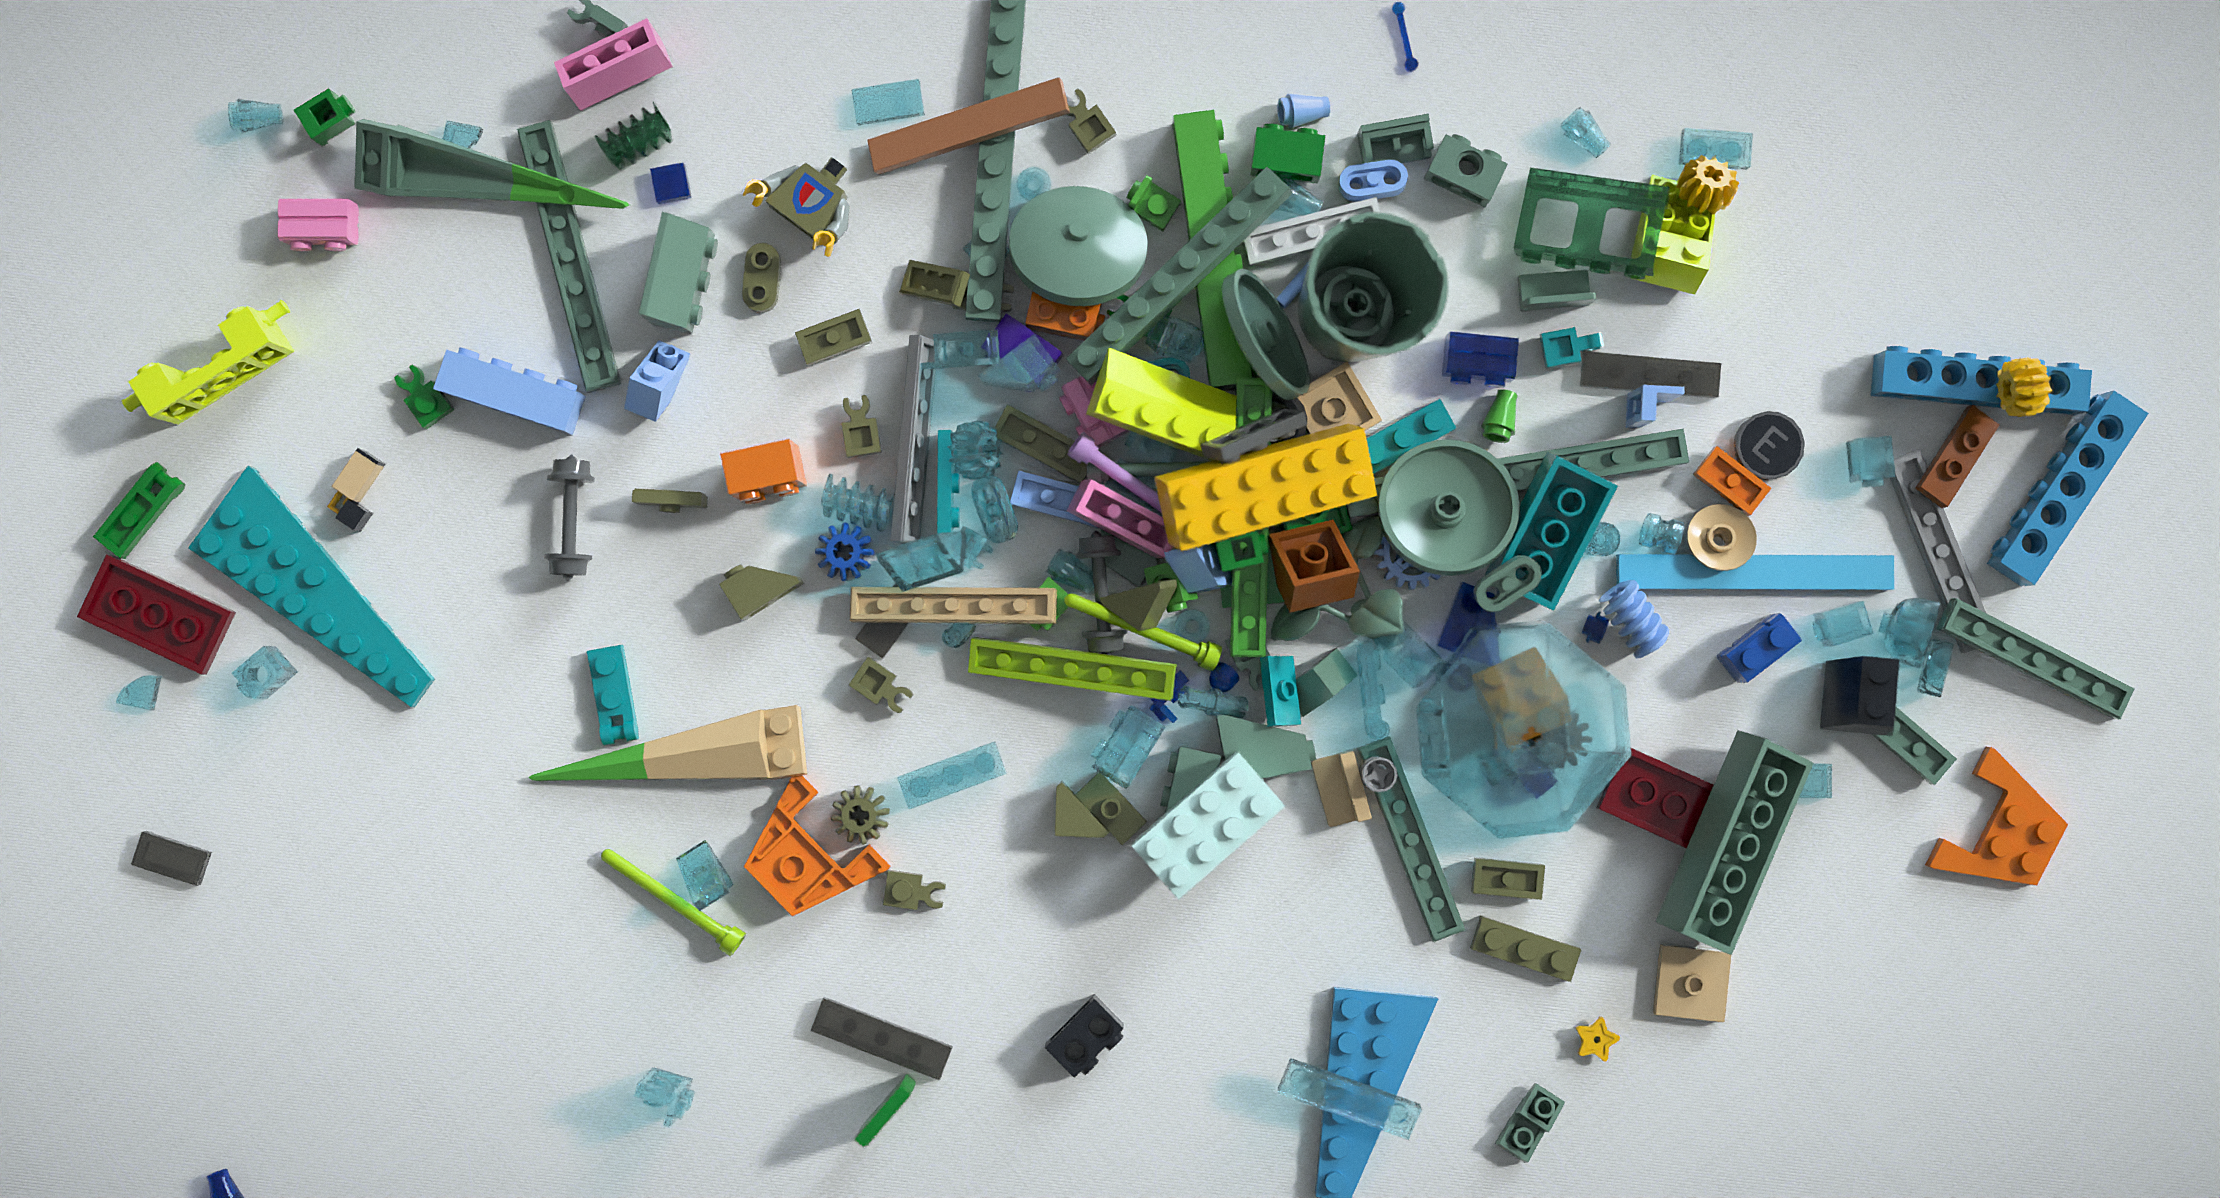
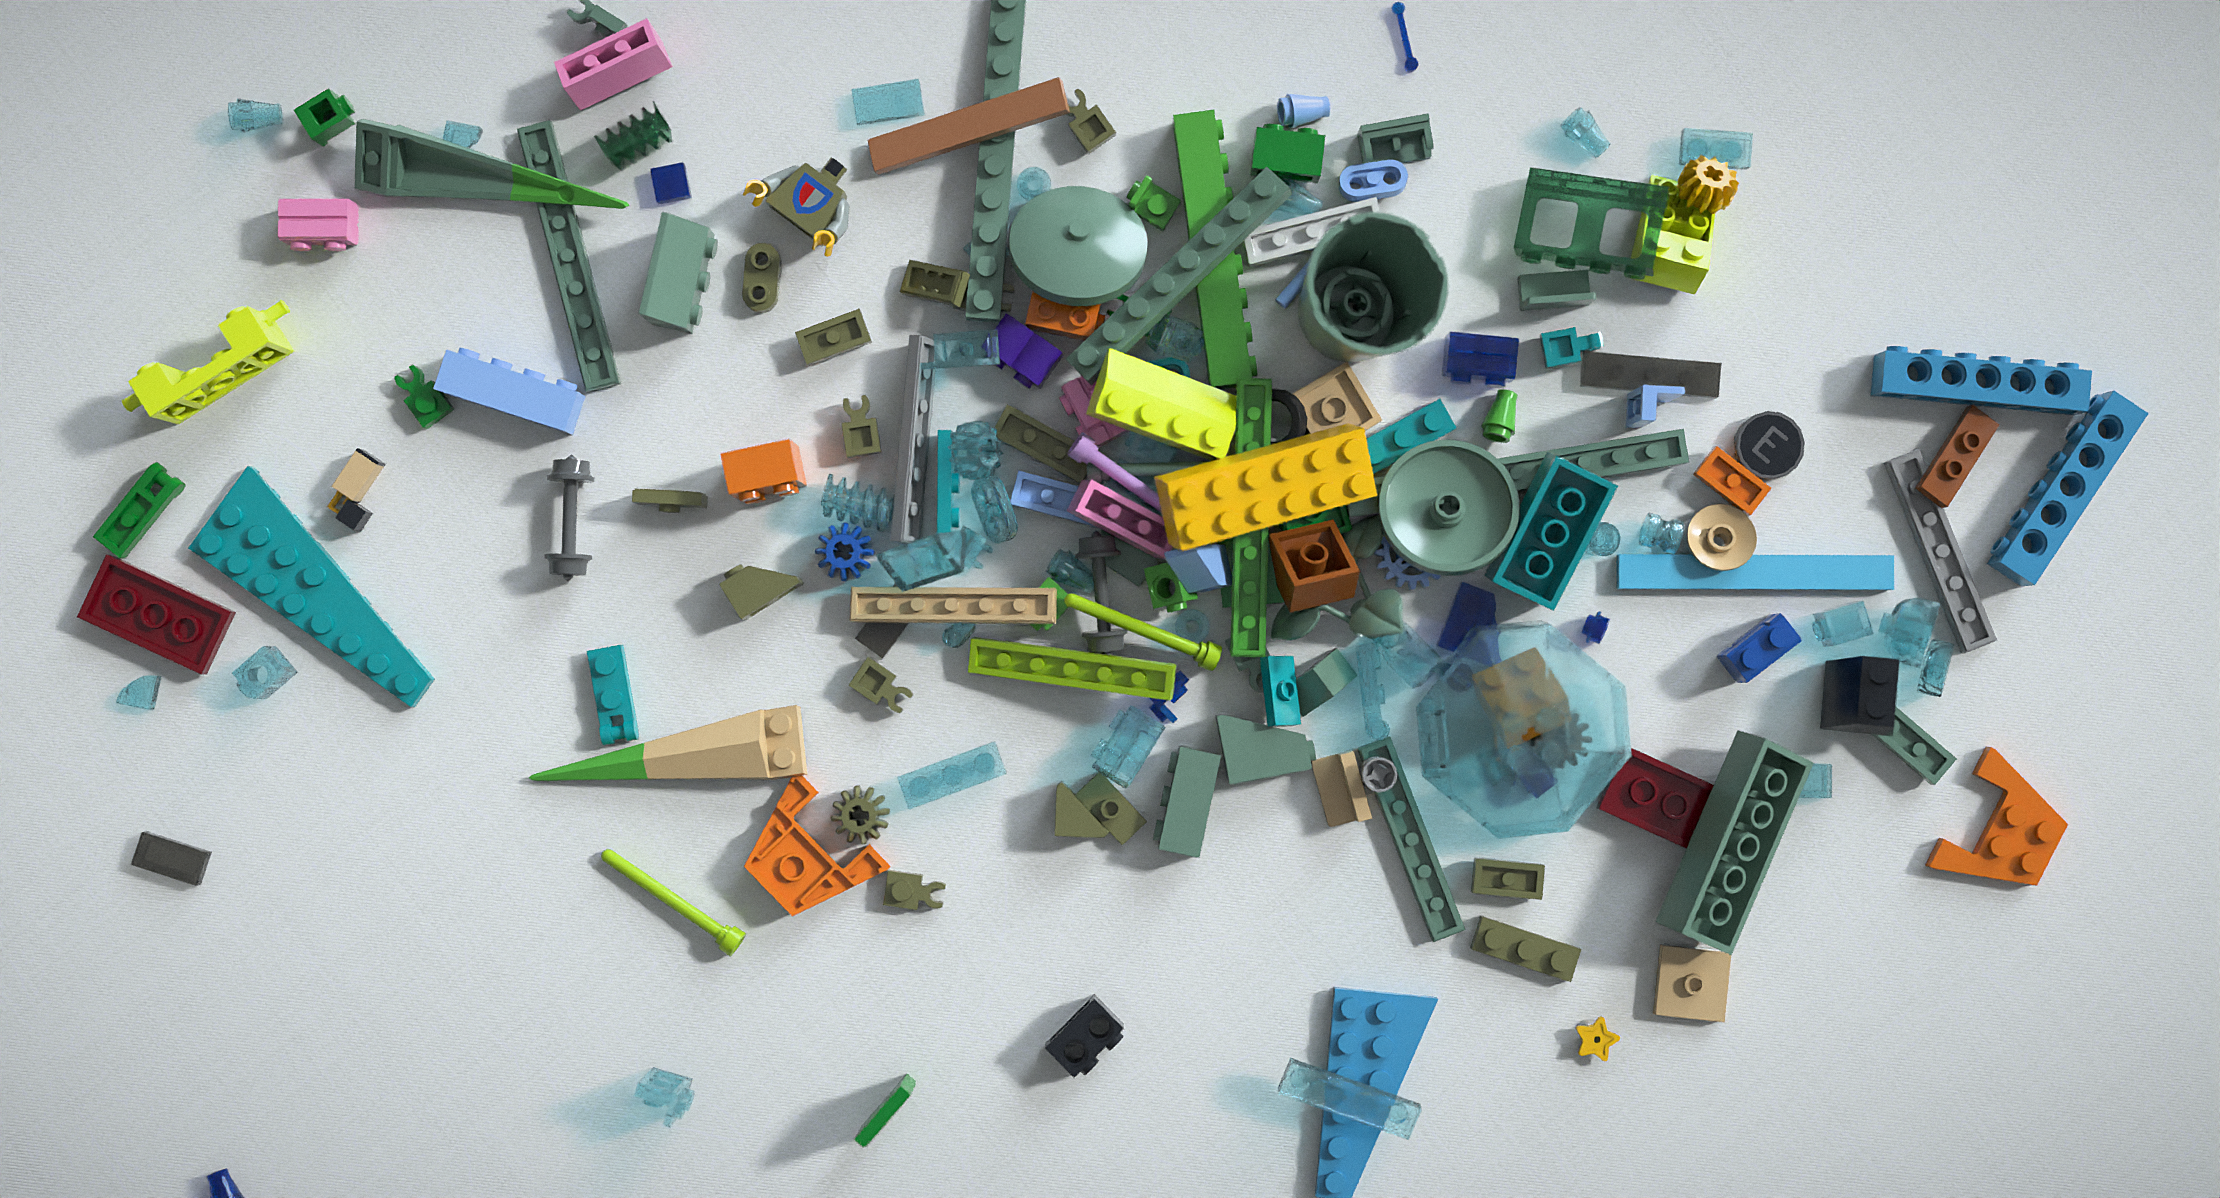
(656, 380): light blue slope -> none
(704, 875): clear light blue slope -> none
(881, 1038): clear smoke tile -> none
(1023, 368): clear light blue slope -> none
(1142, 605): olive slope -> none
(1207, 825): light aqua brick -> none
(1213, 702): clear light blue pin -> none
(1223, 677): clear blue hinge -> none
(1231, 560): green brick -> none
(1254, 435): dark grey plate -> none
(1265, 334): sand green dish -> none
(1446, 172): sand green brick -> none
(1507, 585): sand green plate -> none
(1529, 1122): sand green slope -> none
(1636, 616): light blue piece -> none
(1870, 460): clear light blue brick -> none
(2023, 387): yellow gear -> none
(2035, 658): sand green tile -> none

